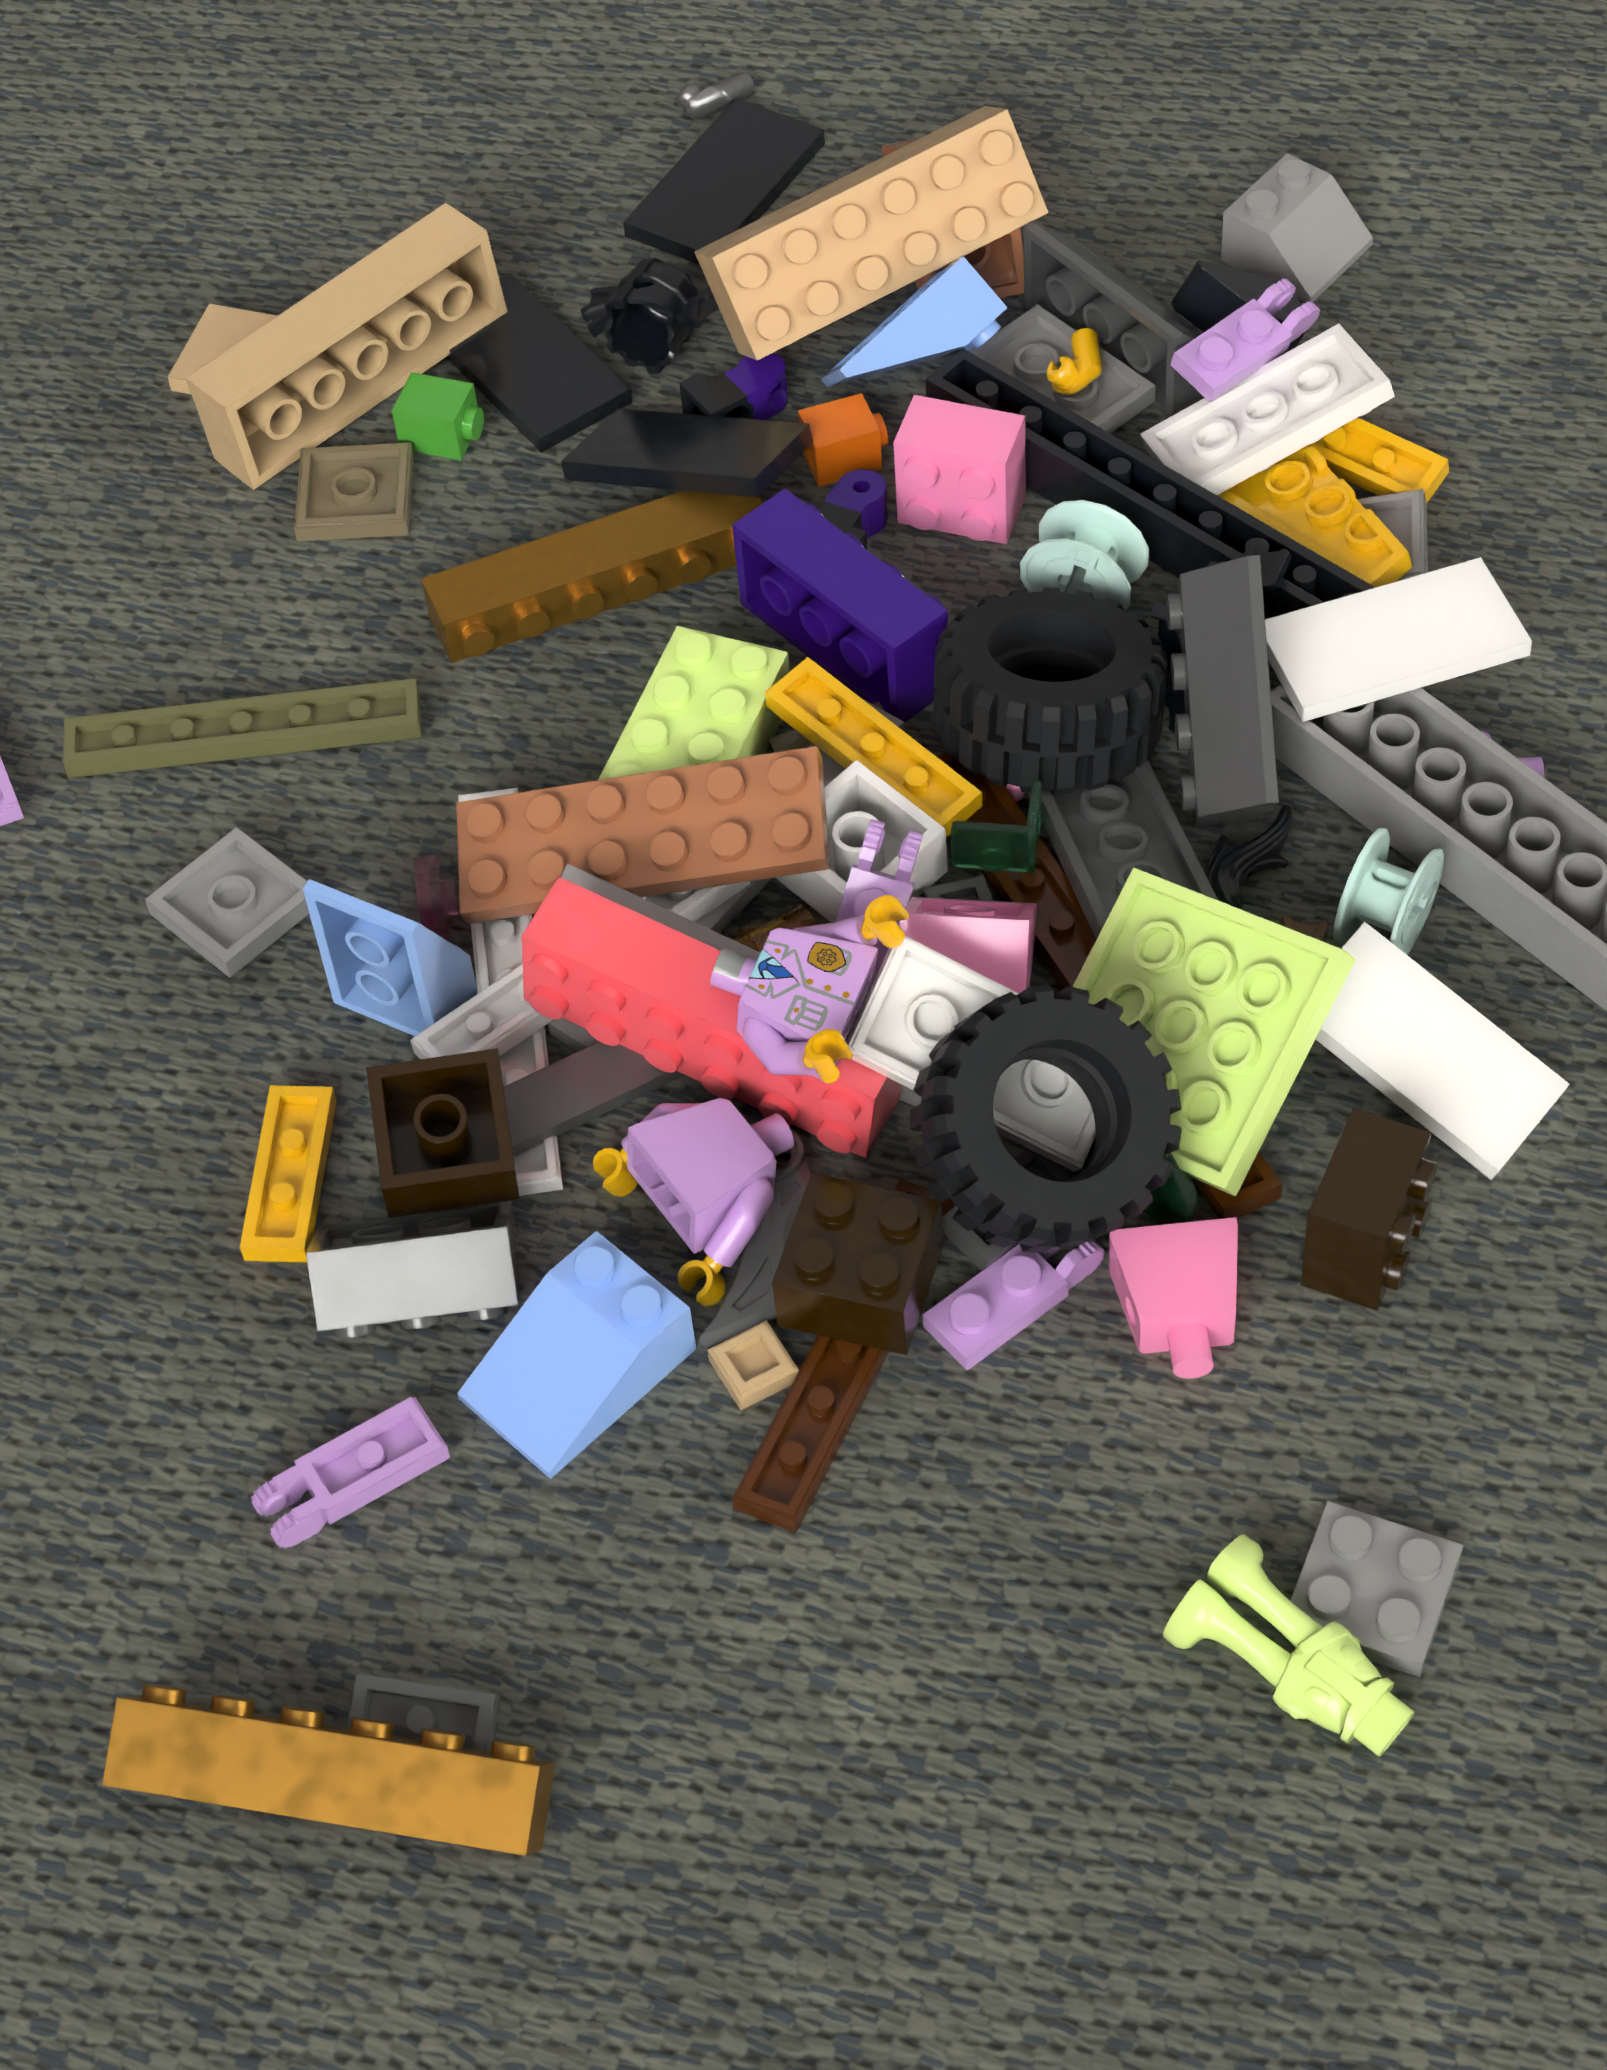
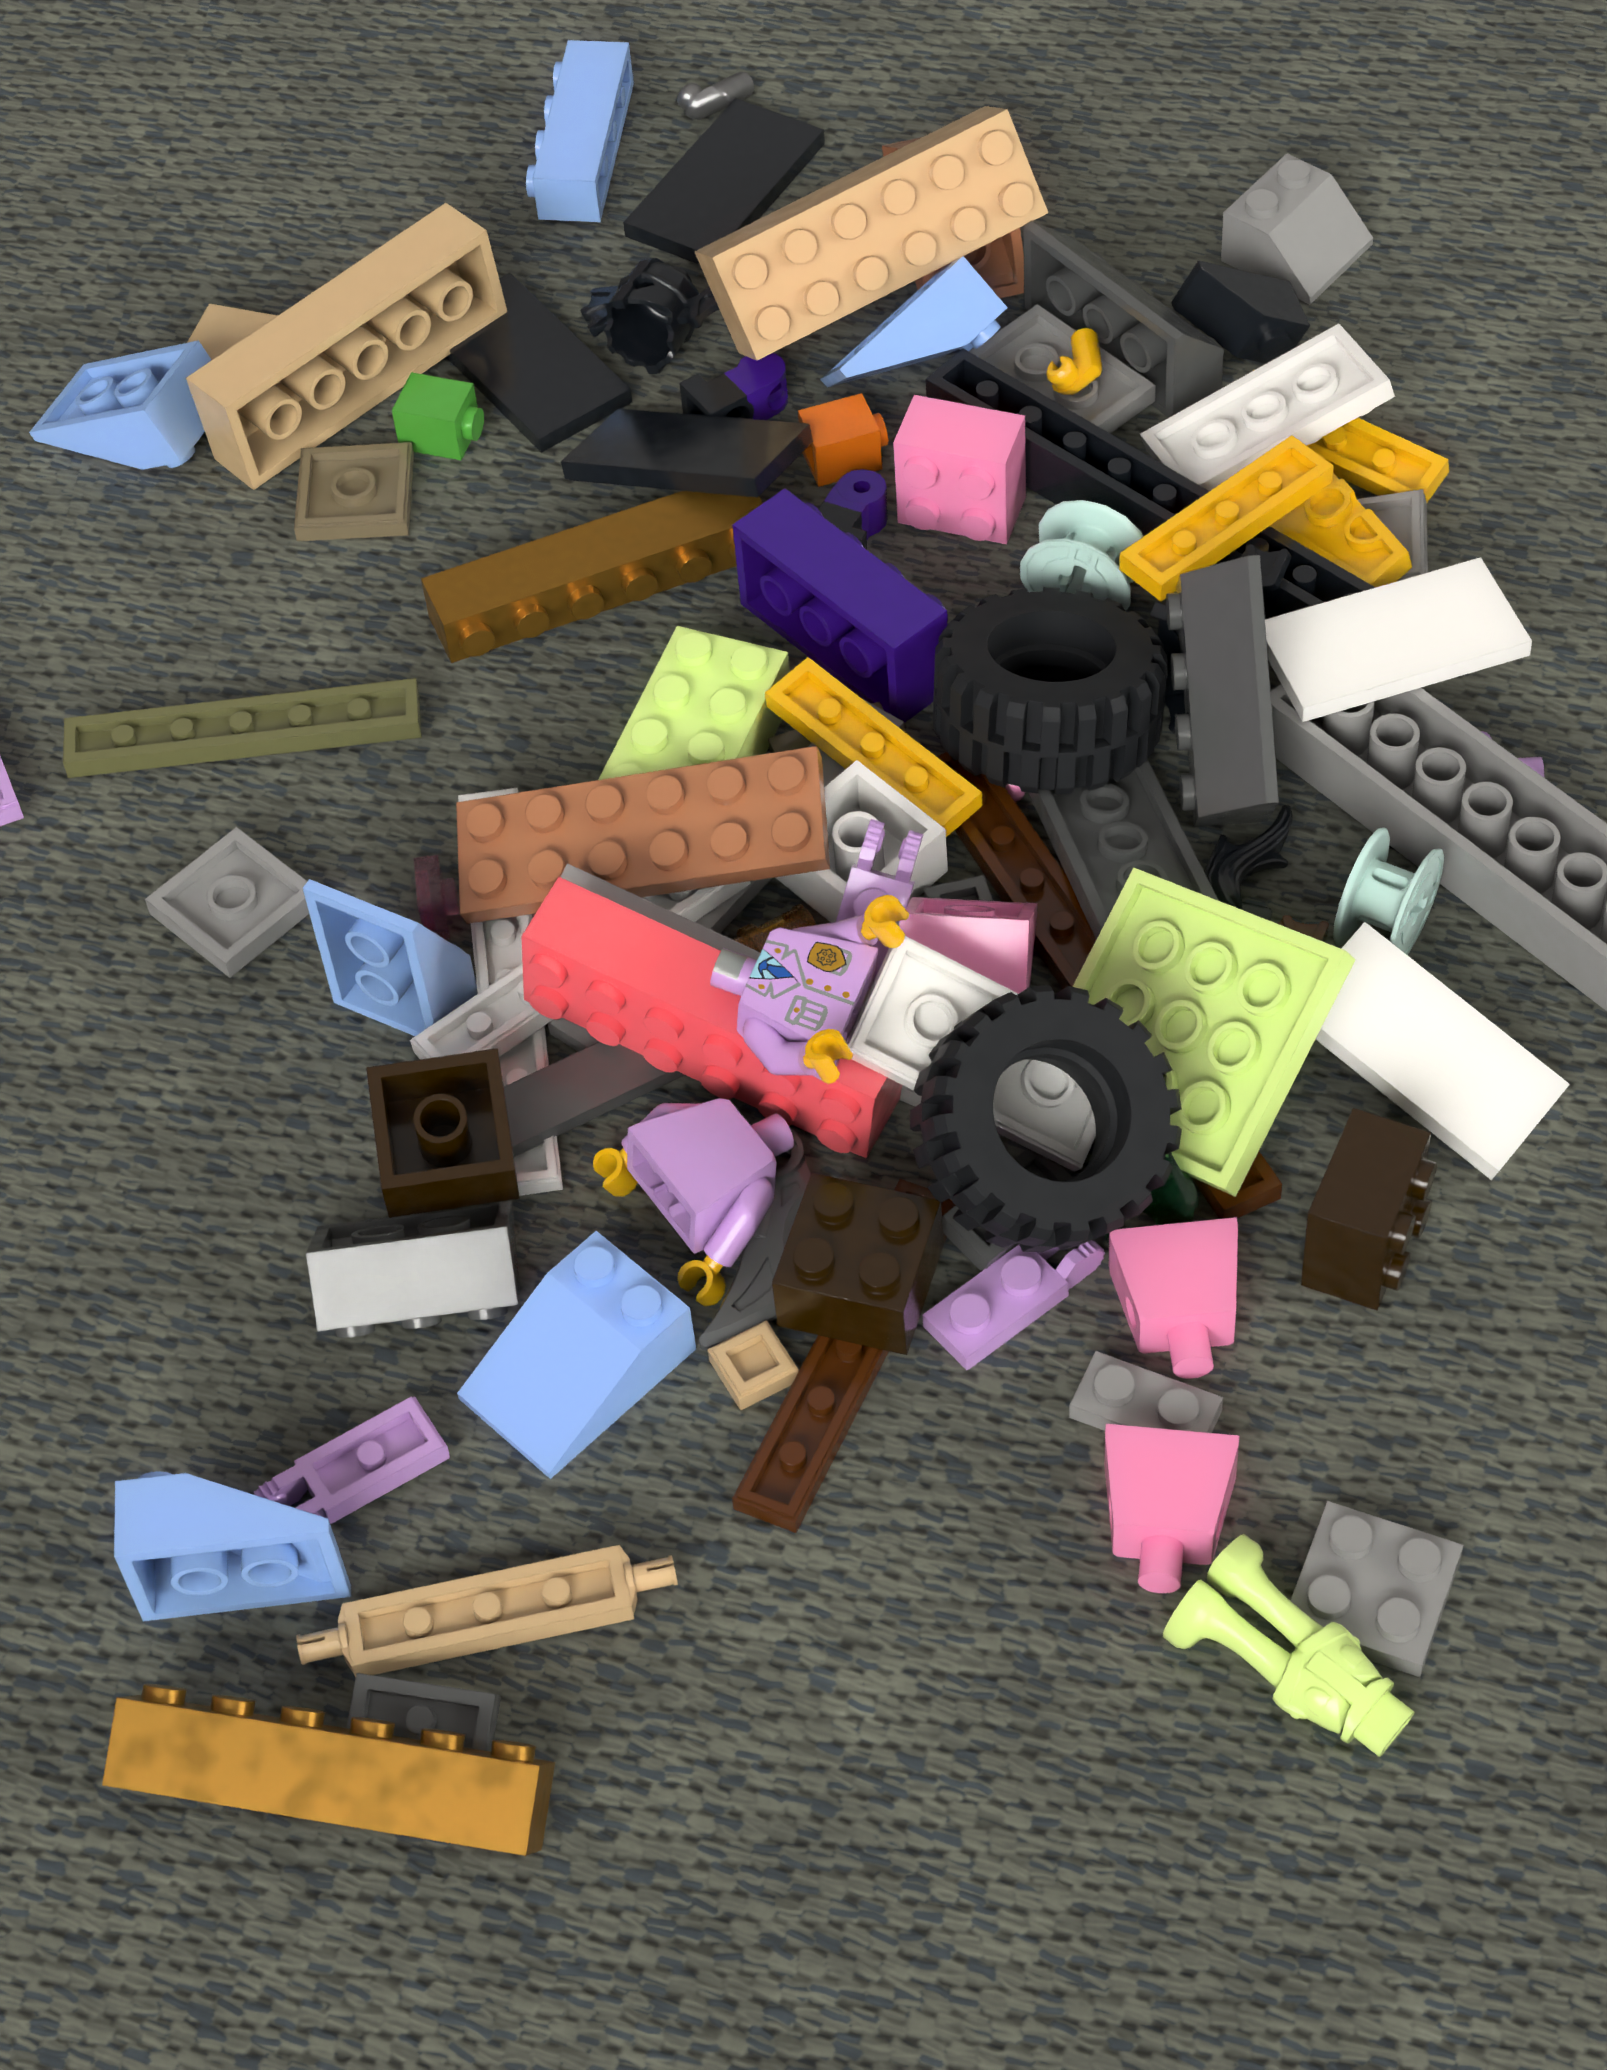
(129, 409): none -> light blue slope
(218, 1549): none -> light blue slope
(288, 1173): yellow plate -> none
(487, 1611): none -> tan plate
(581, 131): none -> light blue brick
(1000, 845): clear green bracket -> none
(1135, 1396): none -> light grey plate
(1167, 1498): none -> bright pink torso
(1226, 516): none -> yellow plate
(1243, 342): lavender hinge -> none

